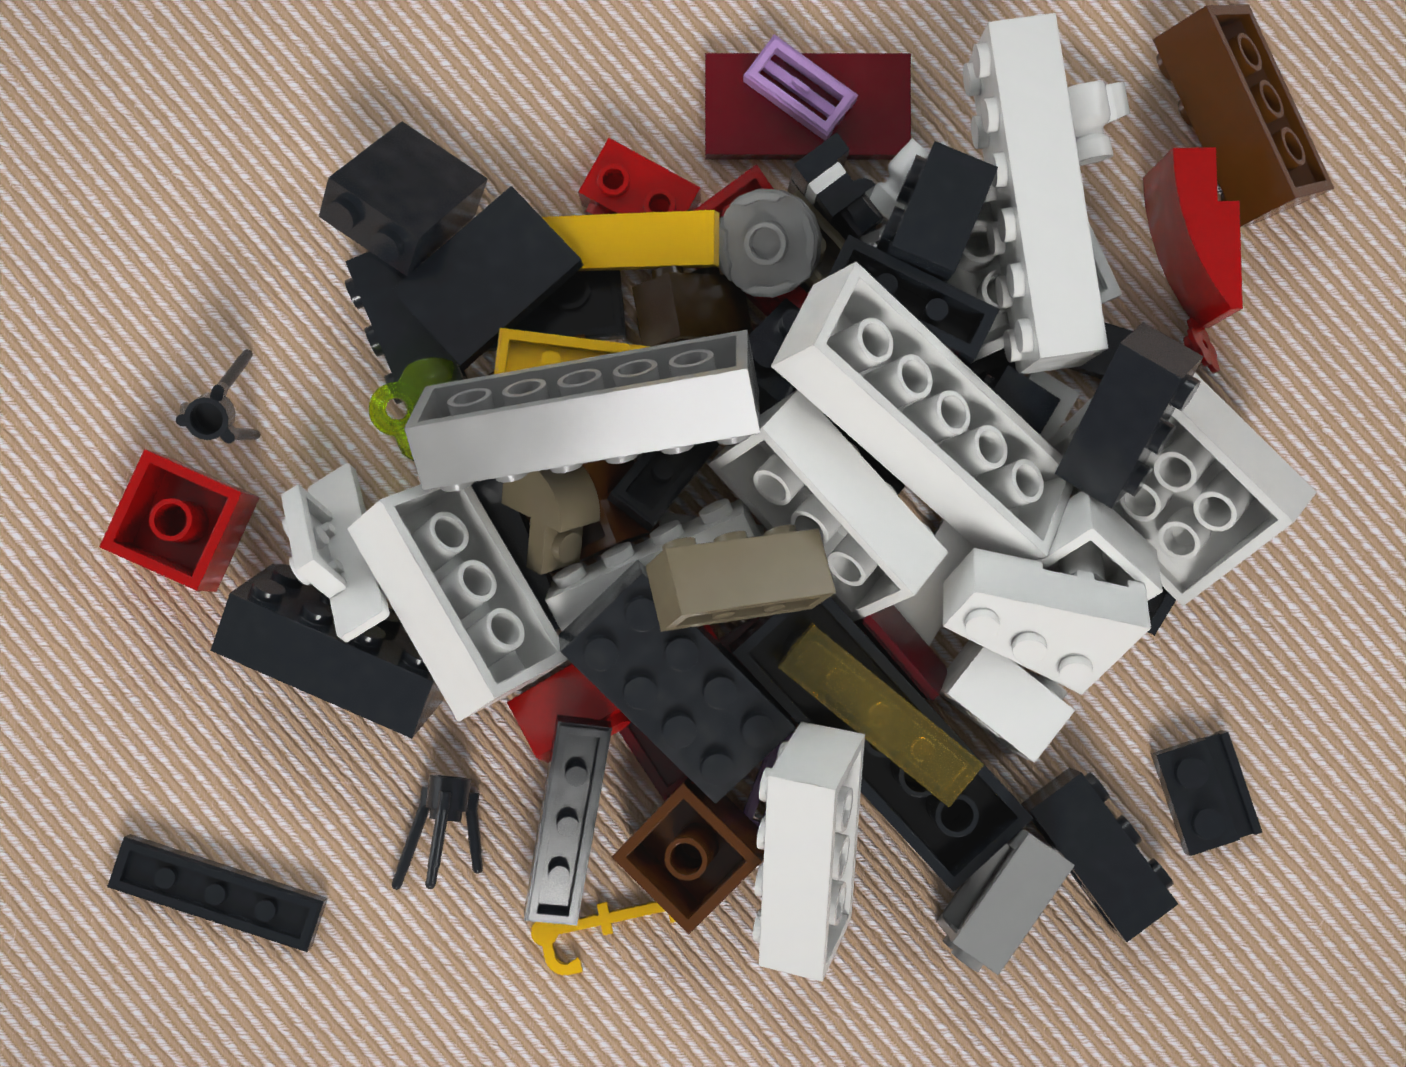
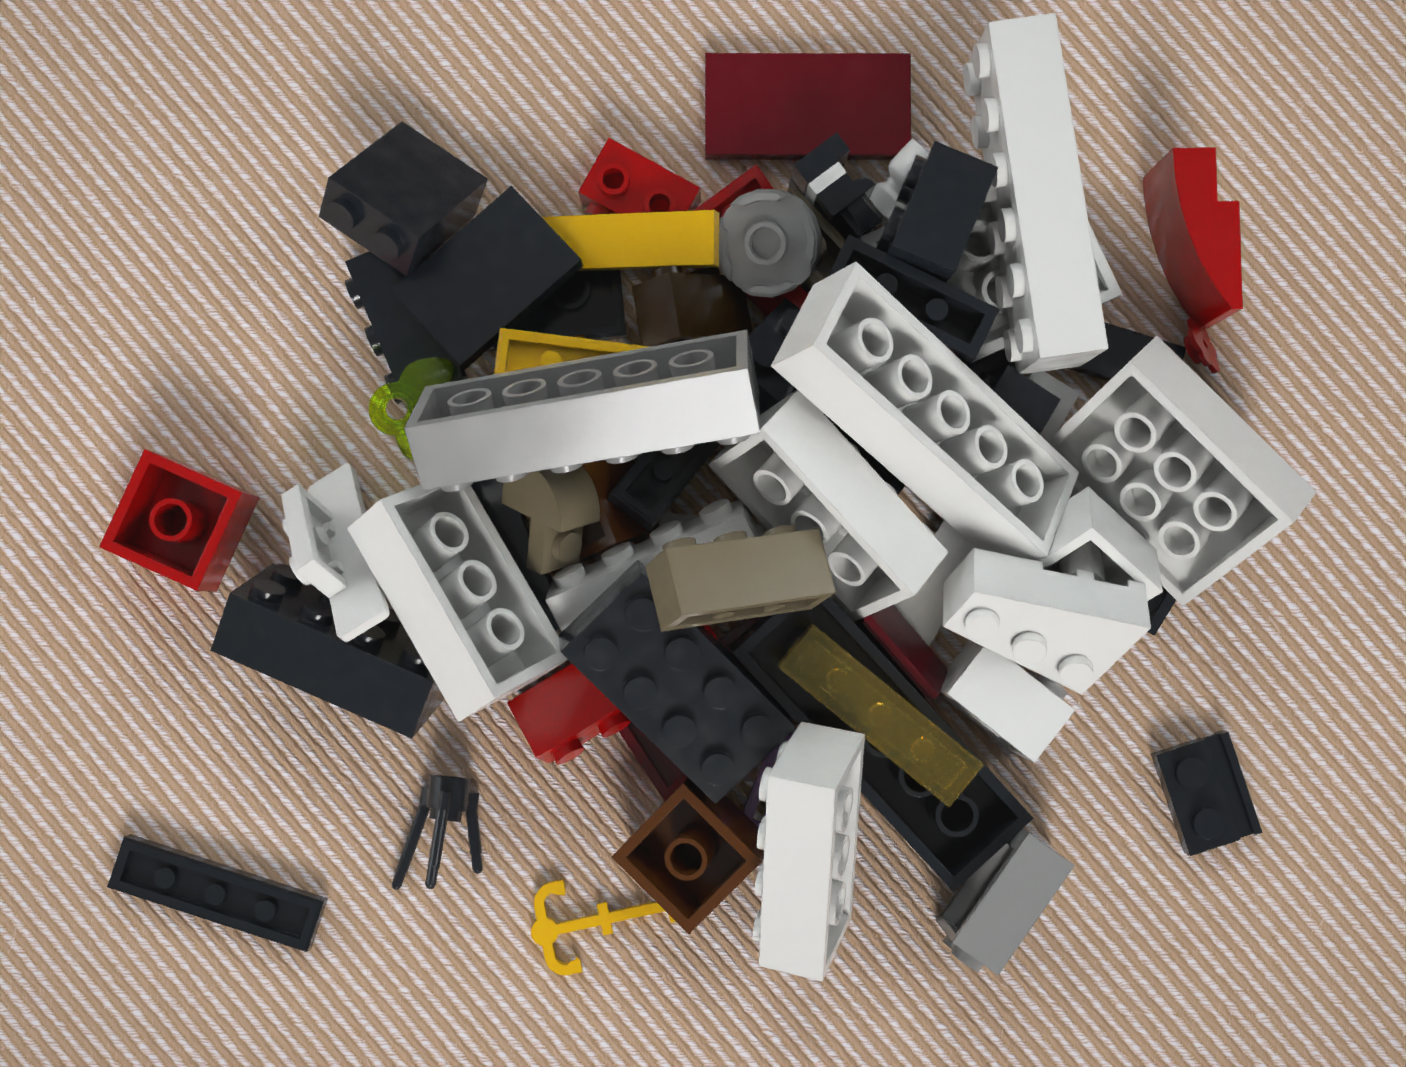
(214, 413): black plant -> none
(567, 820): tile -> none
(789, 104): lavender tile -> none
(1092, 108): white piece -> none
(1104, 851): black brick -> none
(1130, 415): black brick -> none
(1242, 108): reddish brown slope -> none

